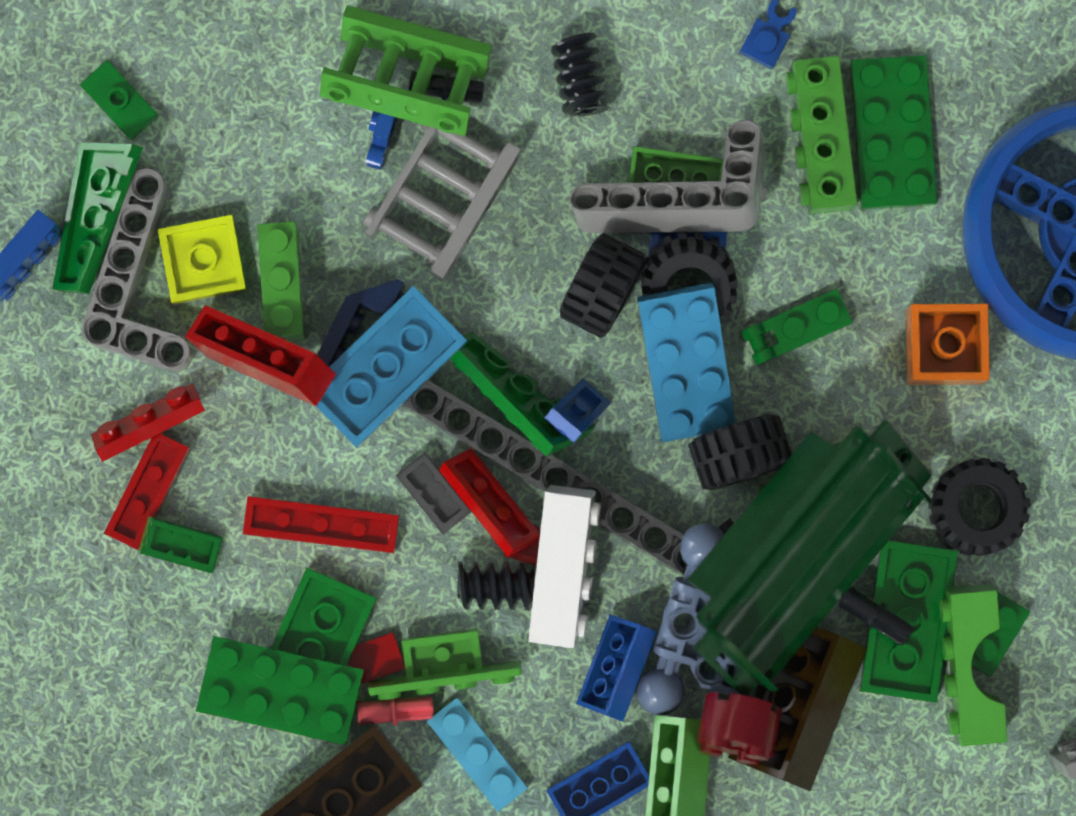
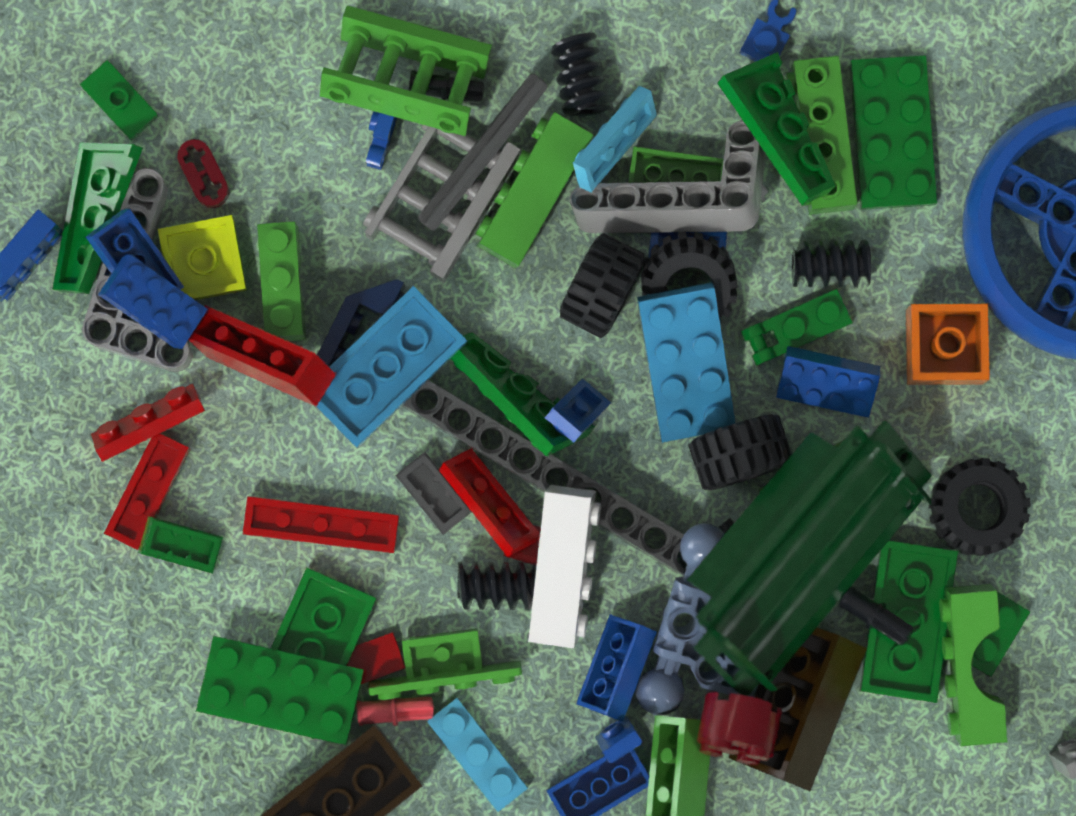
(126, 236): none -> blue piece
(152, 301): none -> blue piece
(195, 177): none -> dark red beam
(482, 152): none -> dark grey axle
(534, 190): none -> bright green brick
(614, 138): none -> medium azure plate
(618, 739): none -> blue plate
(772, 117): none -> green wing
(828, 381): none -> blue piece
(831, 262): none -> black piece

